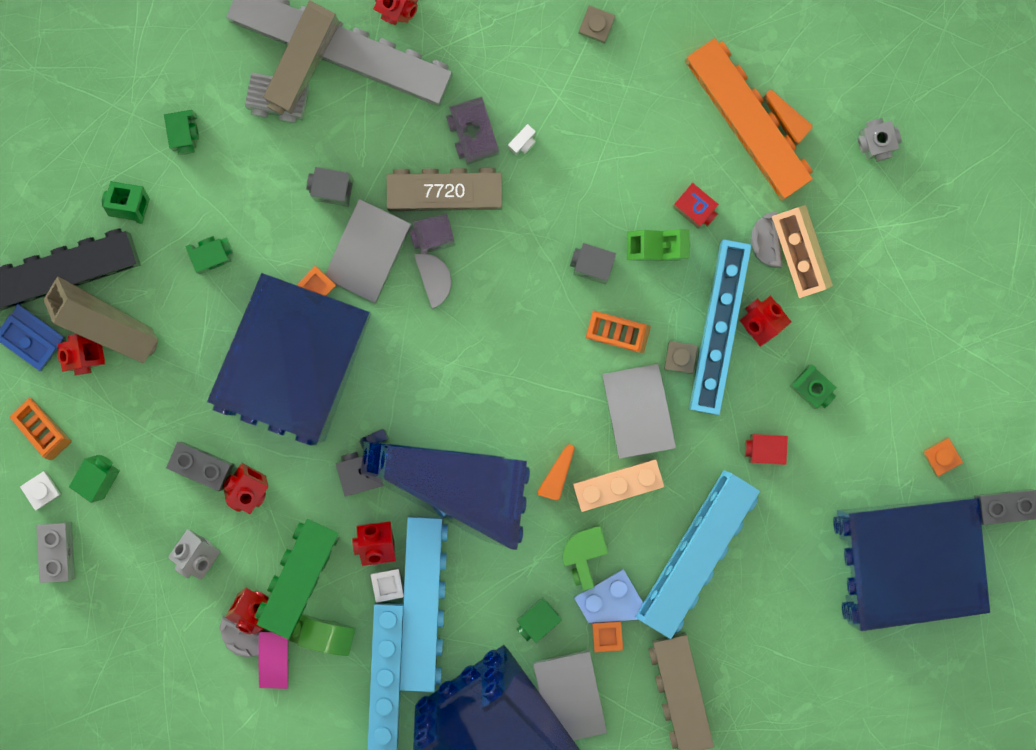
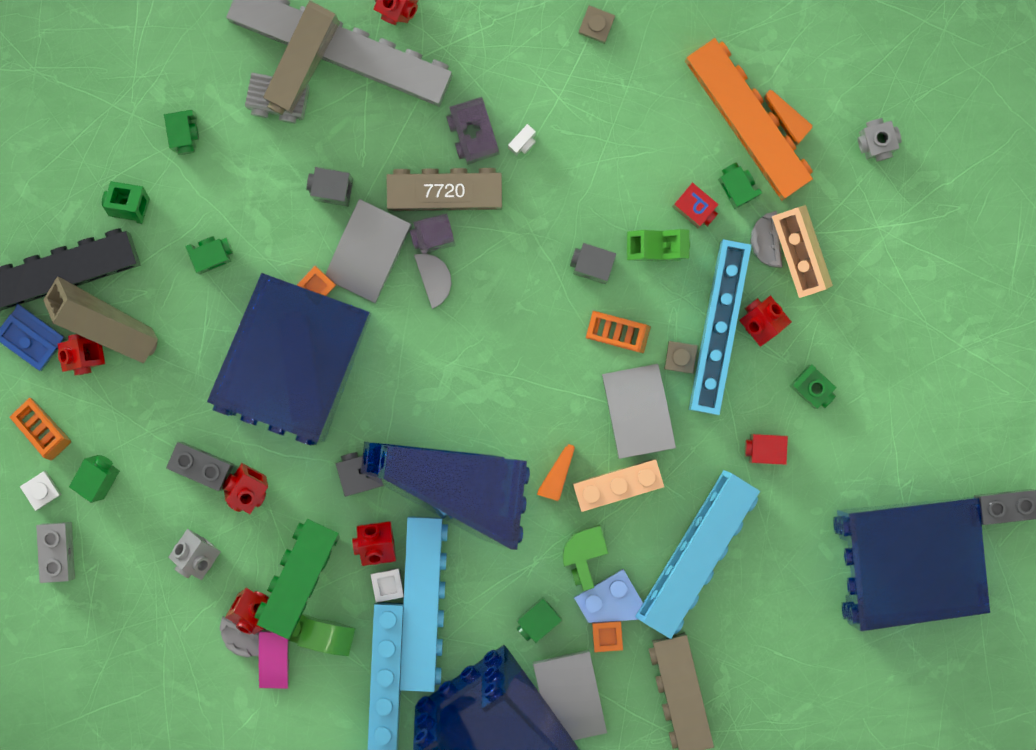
(376, 437): dark blue tile -> none
(738, 185): none -> green brick
(942, 457): orange plate -> none

